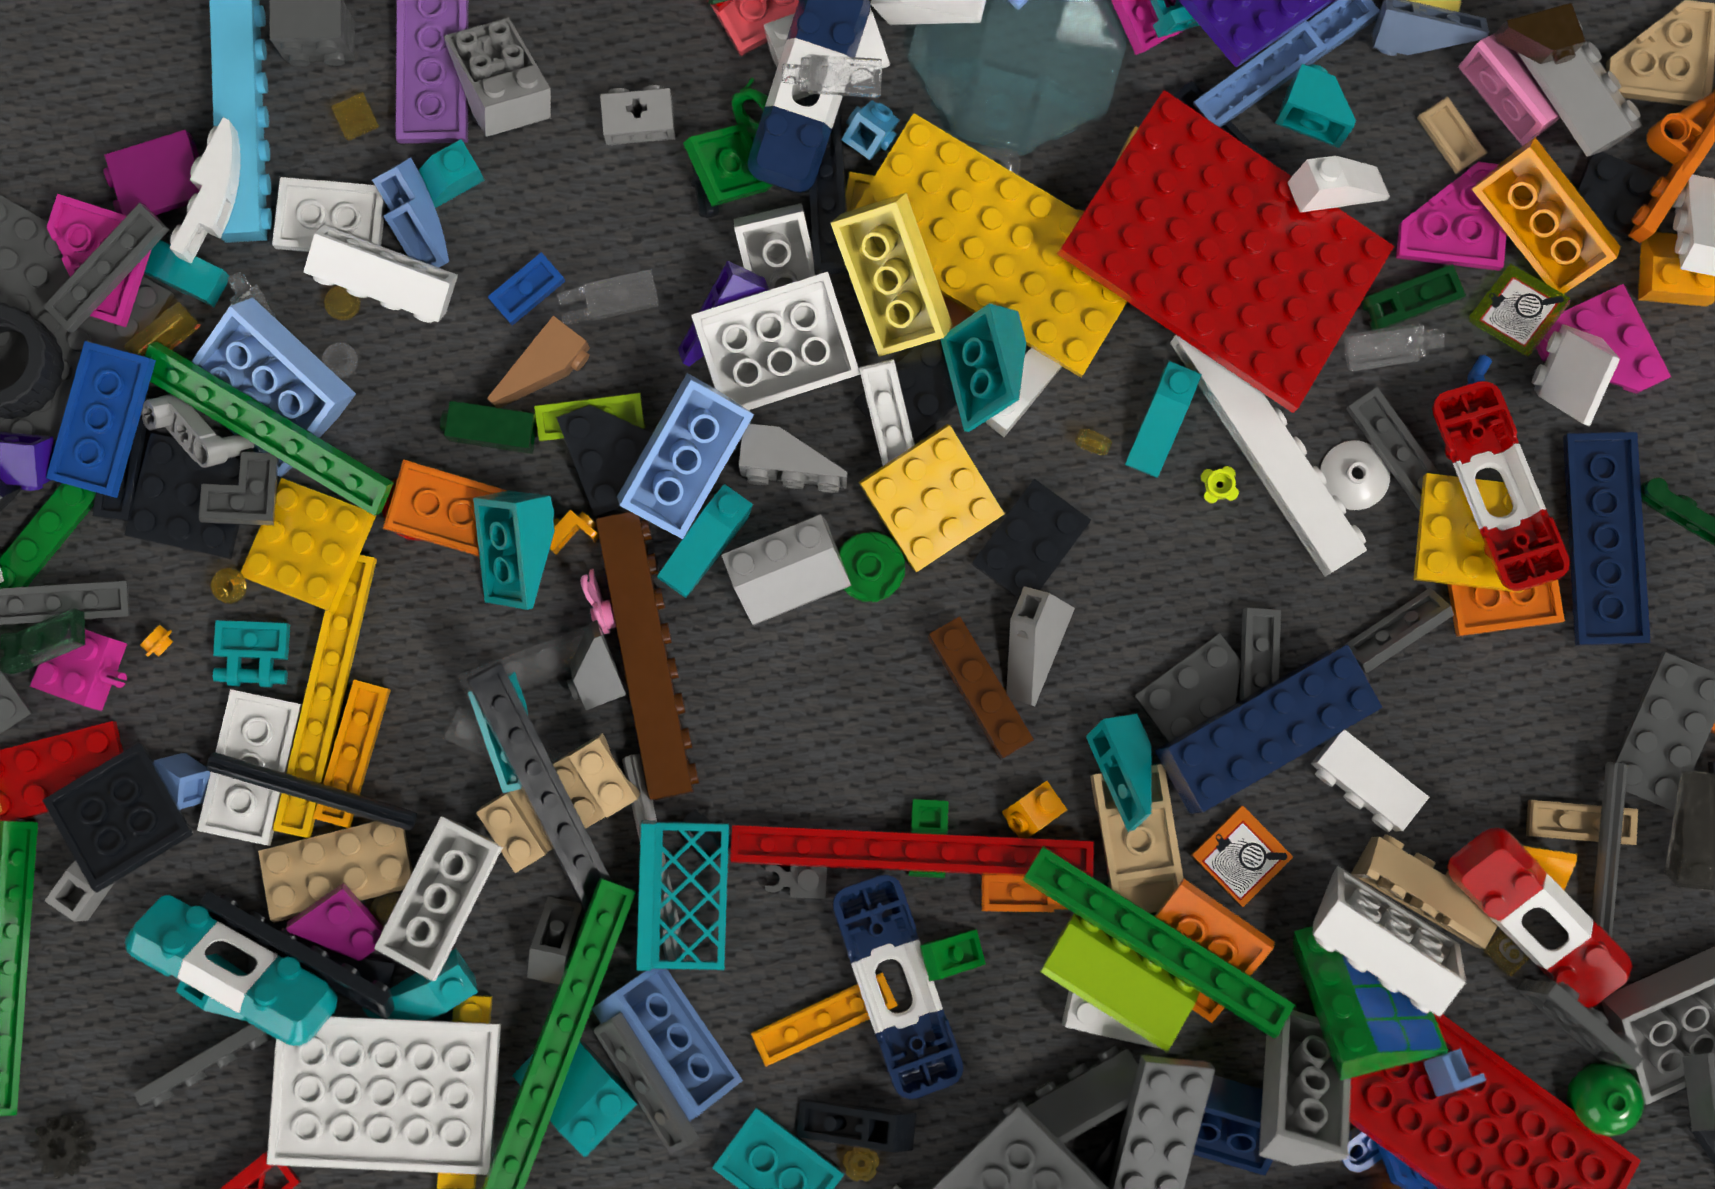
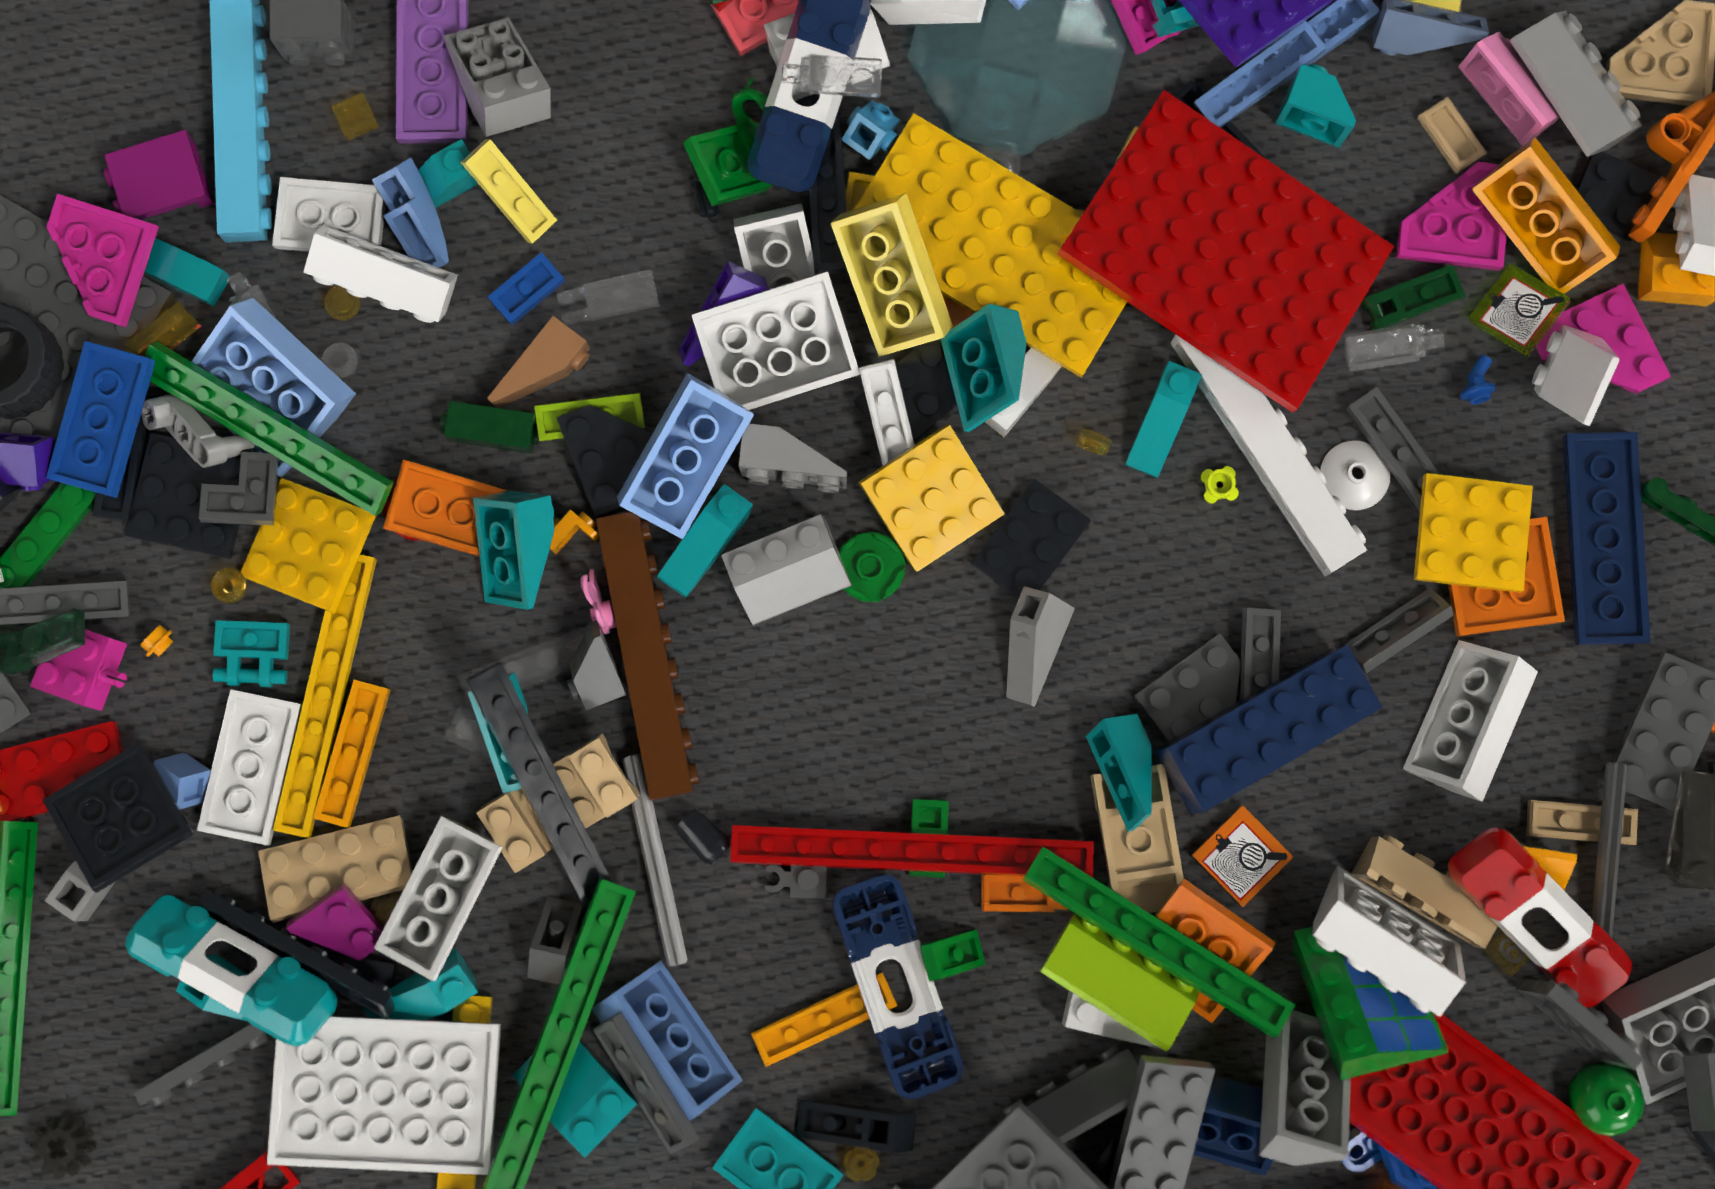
(106, 268): dark grey plate -> none
(218, 180): white slope -> none
(311, 791): black axle -> none
(508, 191): none -> light yellow plate
(650, 896): teal fence -> none
(655, 120): light grey brick -> none
(980, 688): reddish brown brick -> none
(1034, 811): light orange bracket -> none
(1336, 183): white slope -> none
(1369, 782): white brick -> none
(1450, 1073): medium blue panel -> none
(1471, 719): none -> white slope
(1481, 436): red piece -> none
(1544, 35): dark brown slope -> none

